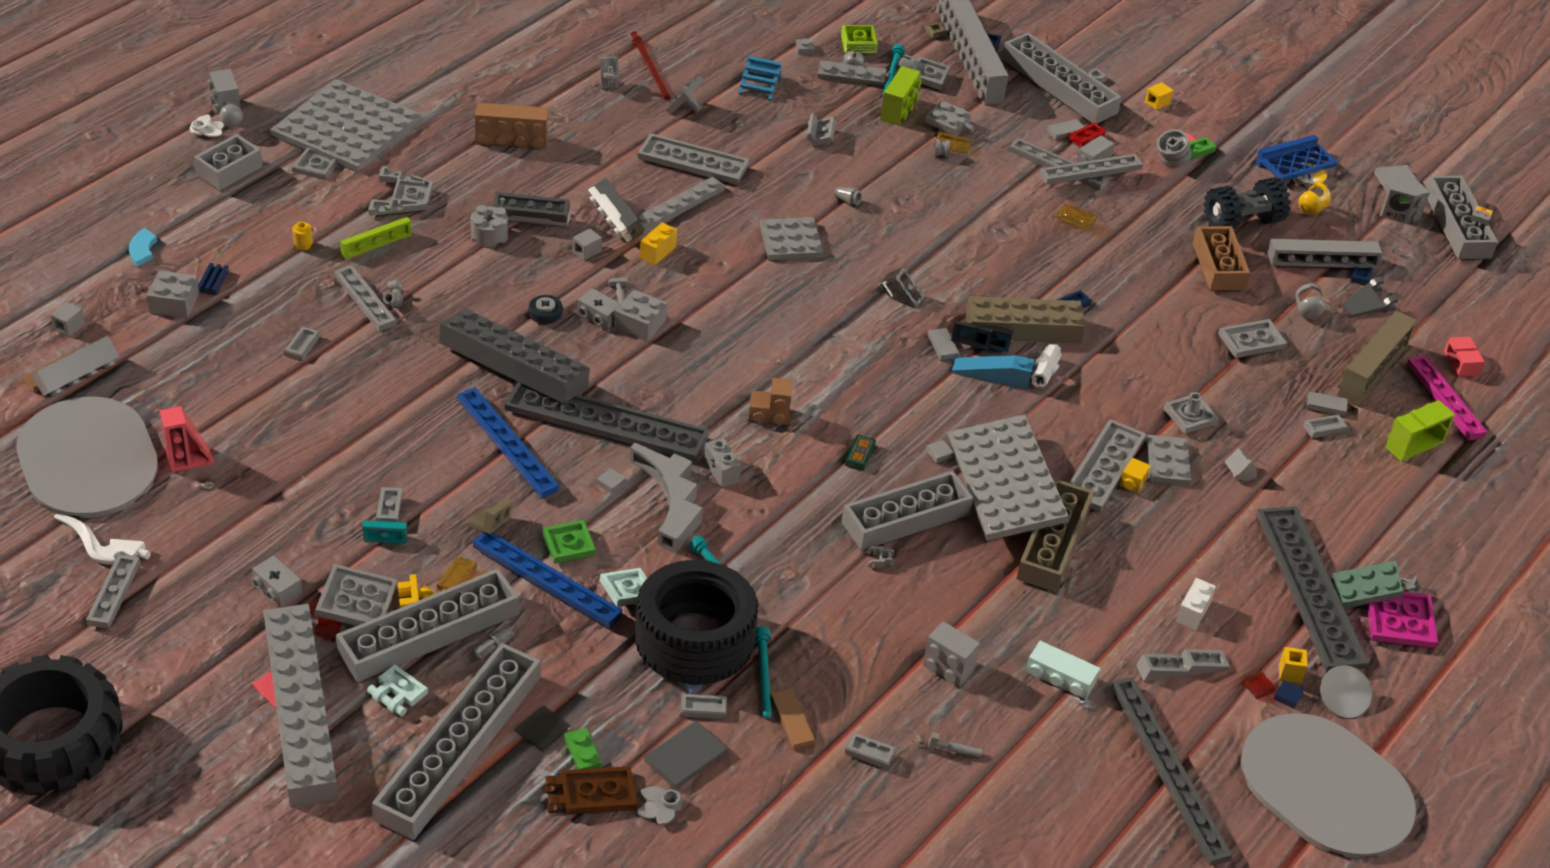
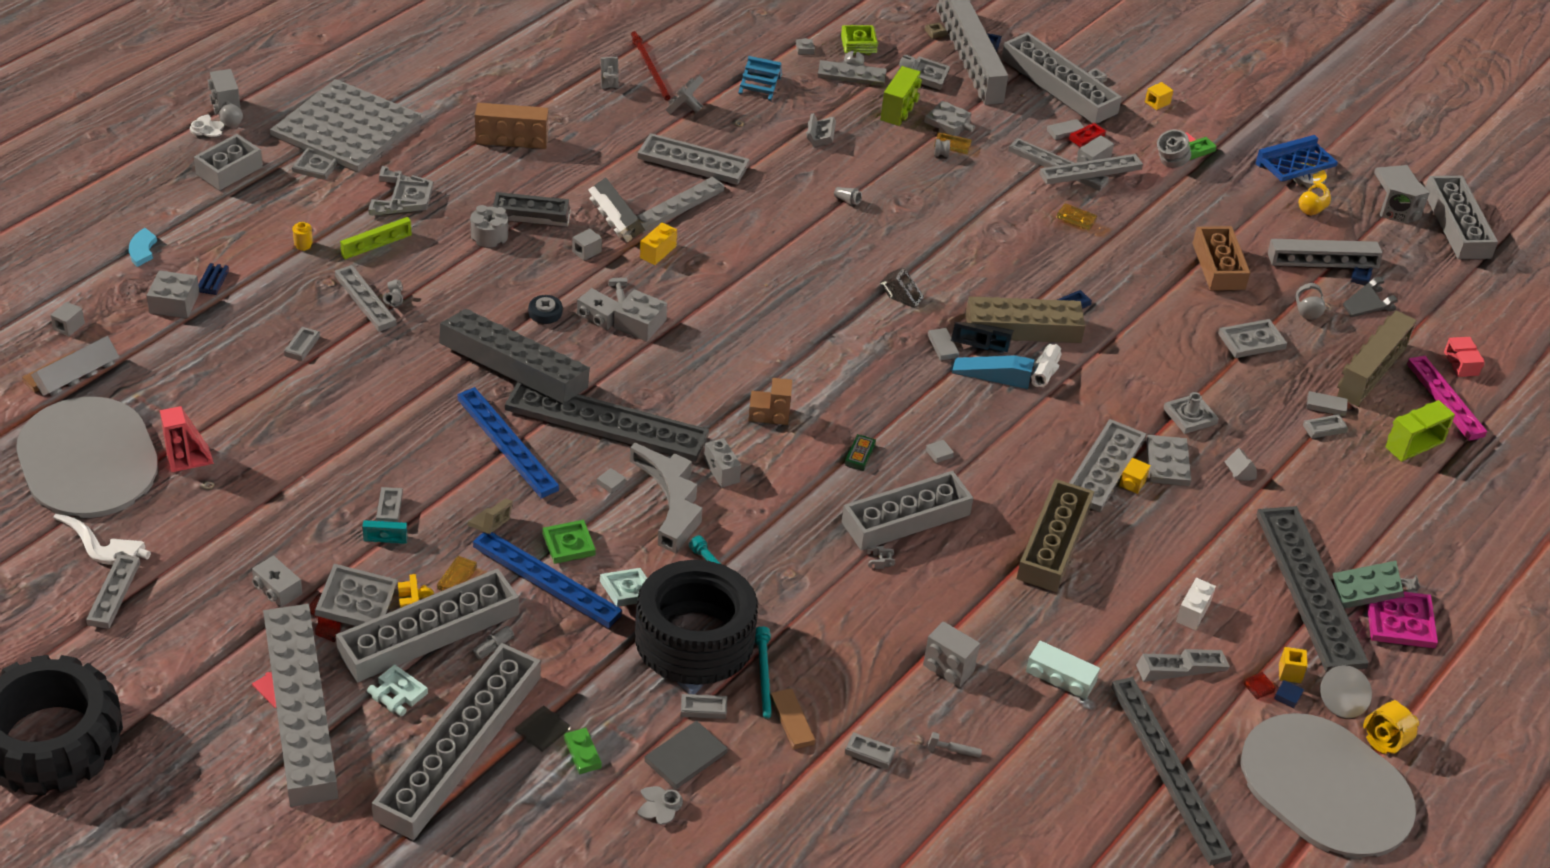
(591, 790): reddish brown tile -> none
(791, 238): light grey plate -> none
(897, 52): teal piece -> none
(1007, 477): light grey plate -> none
(1267, 199): black plate -> none
(1391, 727): none -> yellow brick
(1481, 215): light grey tile -> none

